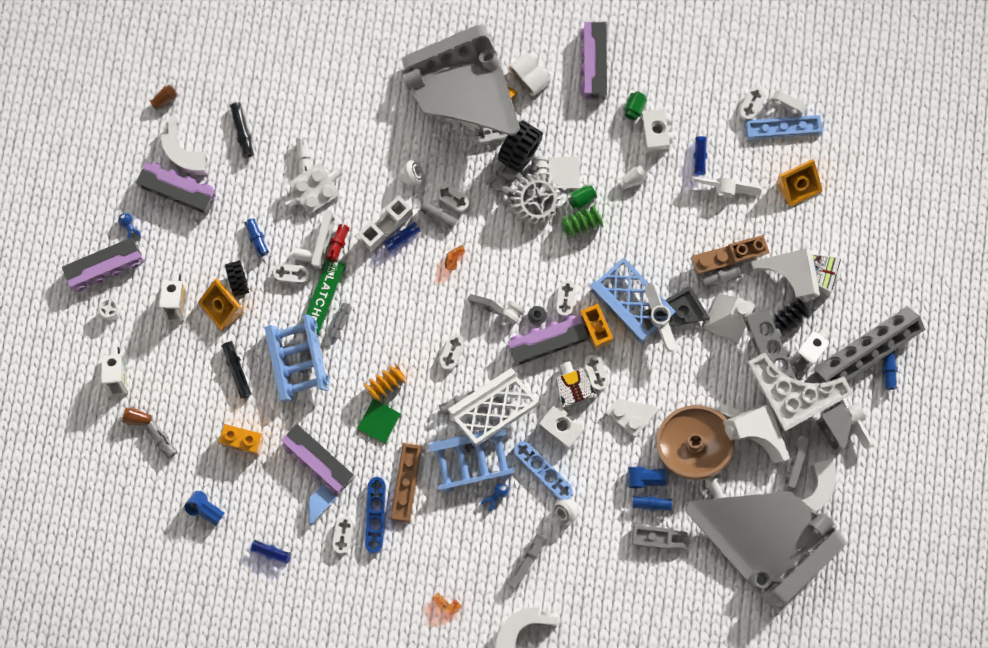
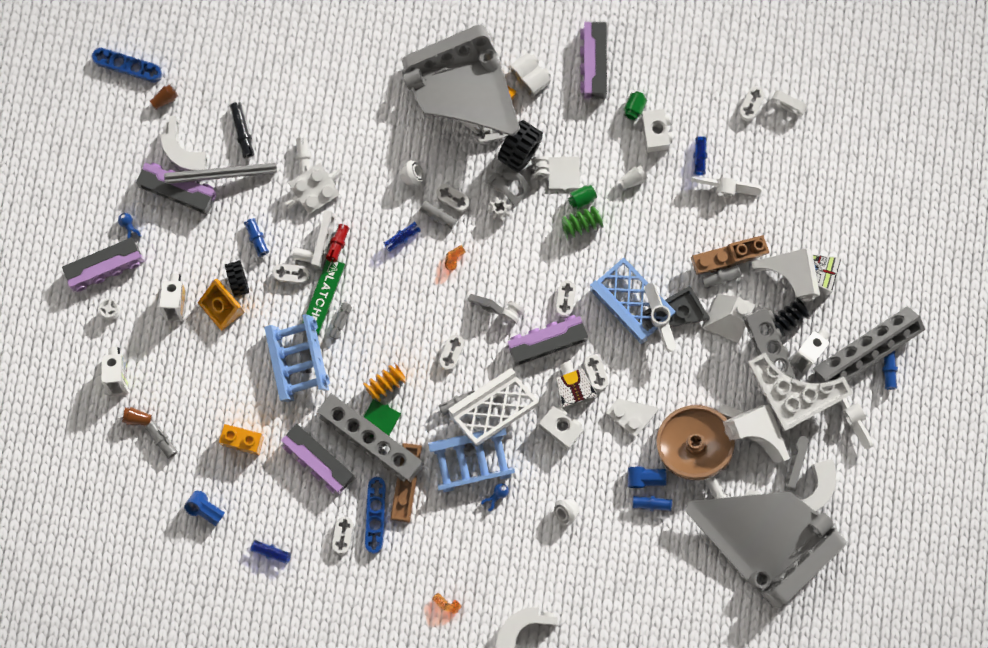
(125, 68): none -> blue beam
(220, 173): none -> light grey axle
(233, 362): black pin -> none
(319, 503): light blue slope -> none
(334, 405): none -> light grey brick
(377, 232): white arch -> none
(502, 213): none -> white gear
(528, 558): light grey pin -> none
(529, 184): white gear -> none
(537, 321): dark grey plate -> none
(541, 472): light blue beam -> none
(596, 326): light orange brick -> none
(656, 537): light grey hinge -> none
(783, 127): light blue tile -> none
(799, 183): light orange slope -> none
(836, 427): light grey slope -> none

